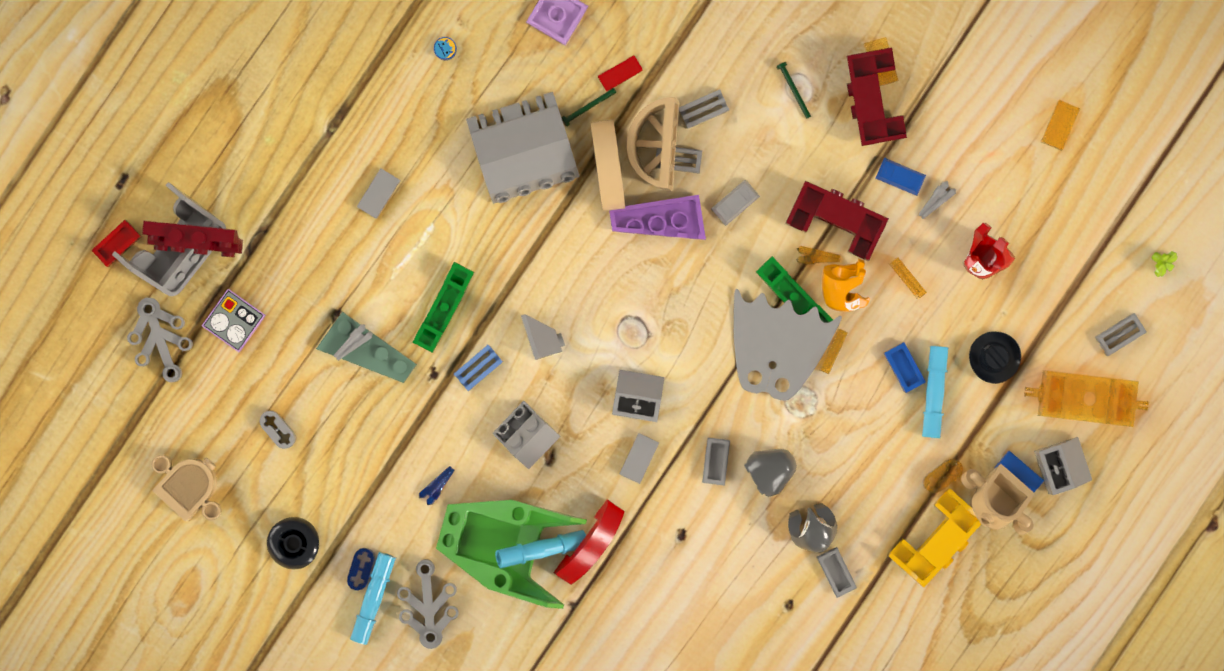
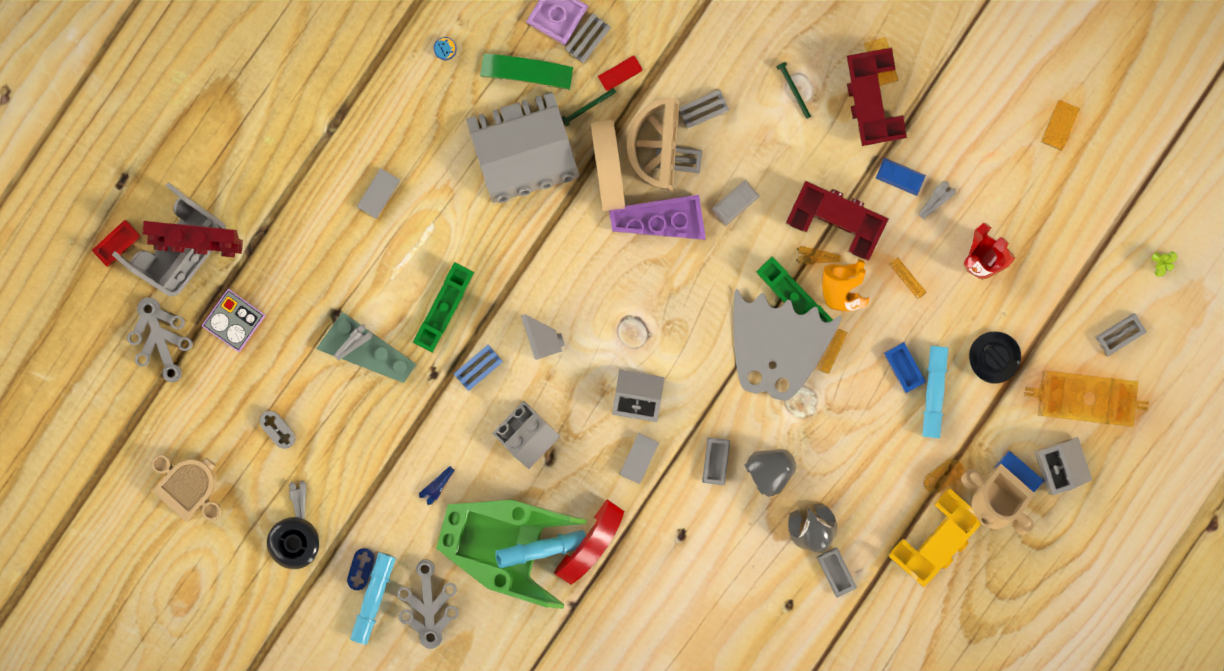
(298, 498): none -> light grey piece
(526, 70): none -> green slope
(599, 22): none -> light grey tile

